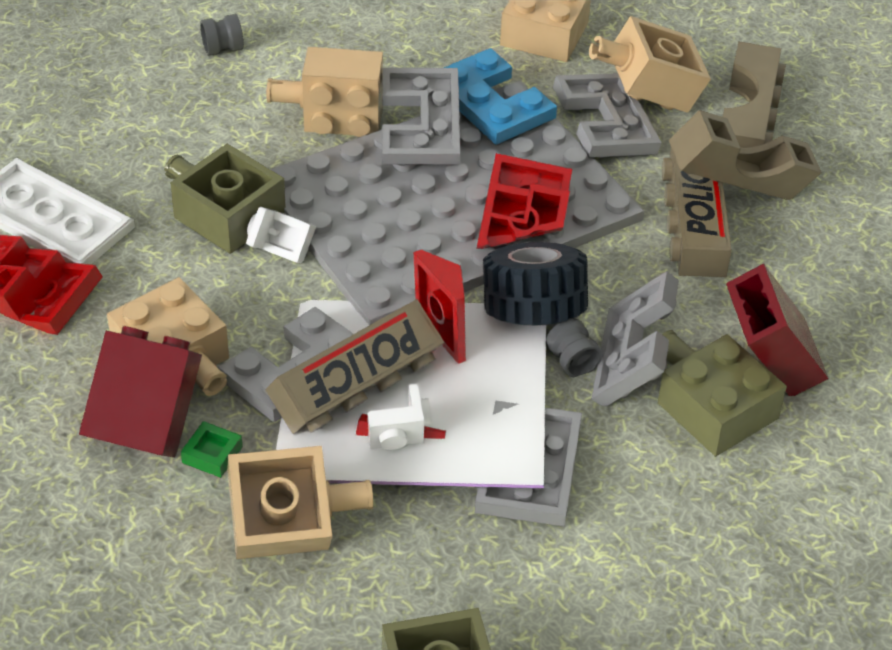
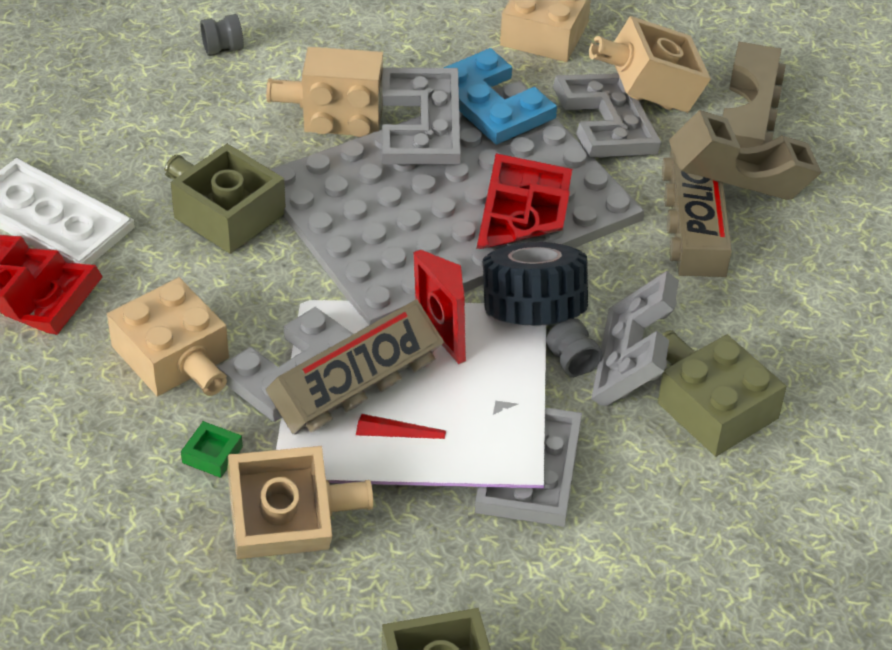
(141, 392): dark red brick -> none
(280, 234): white bracket -> none
(400, 426): white bracket -> none
(776, 330): dark red brick -> none

